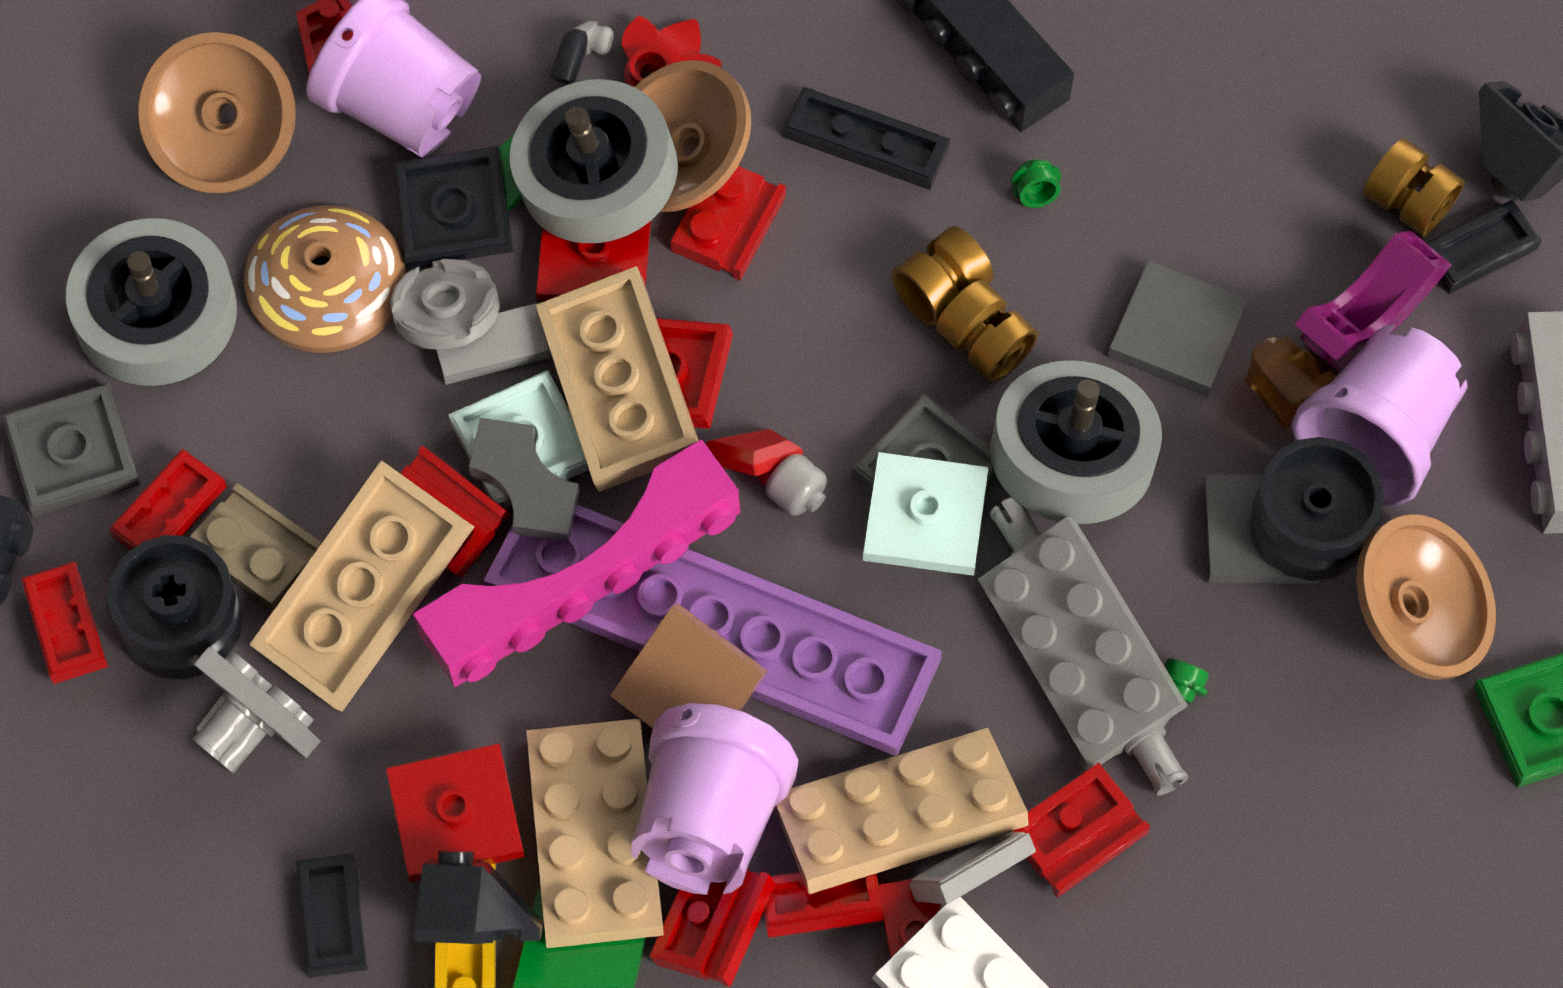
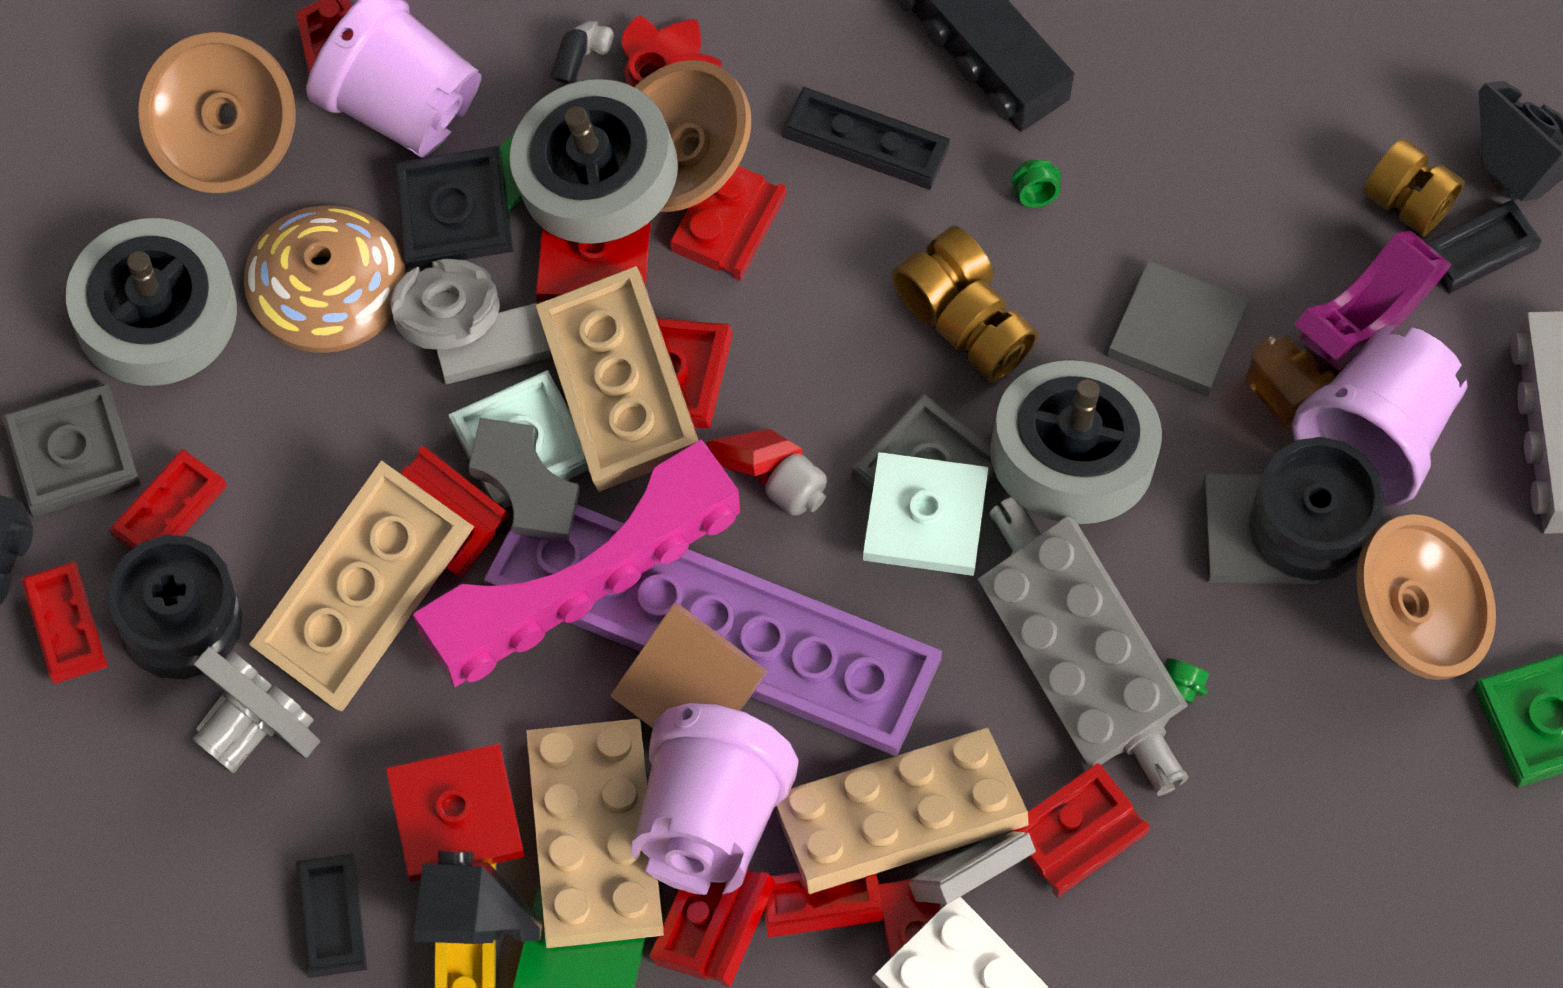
(258, 545): dark tan plate -> none

